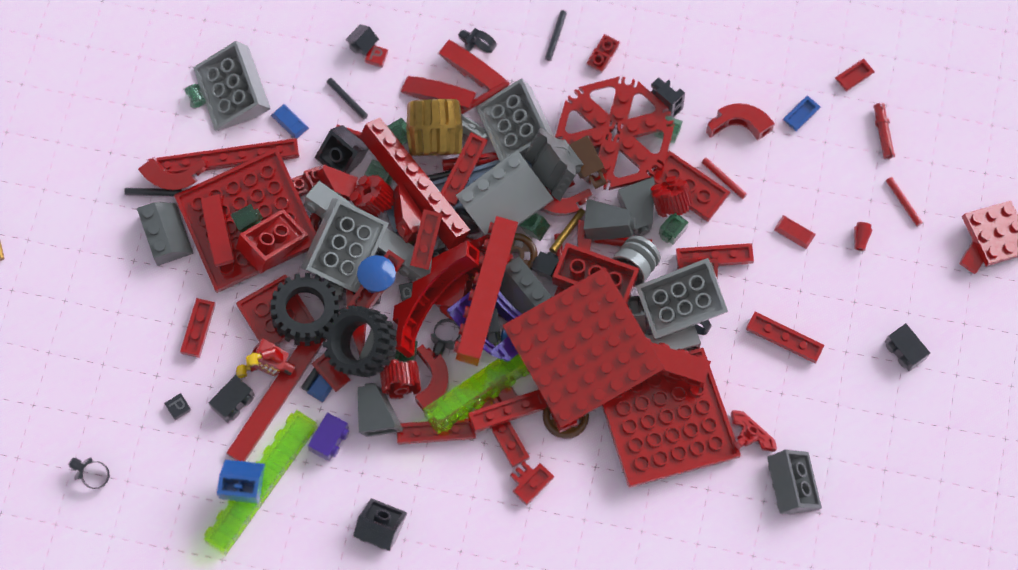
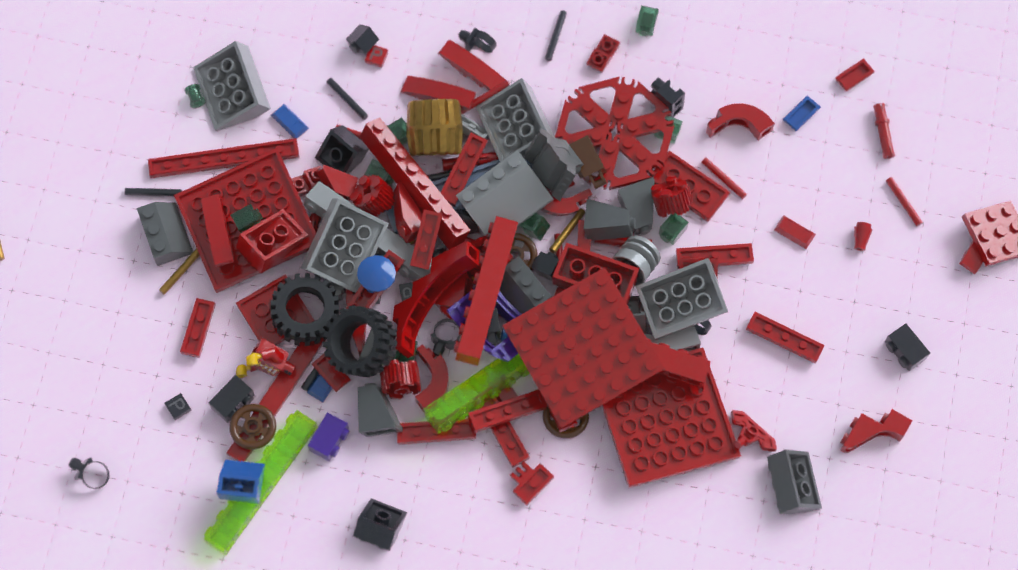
(165, 179): red arch -> none
(179, 272): none -> pearl gold bar
(244, 412): none -> reddish brown plate
(646, 21): none -> clear green brick
(865, 429): none -> red arch

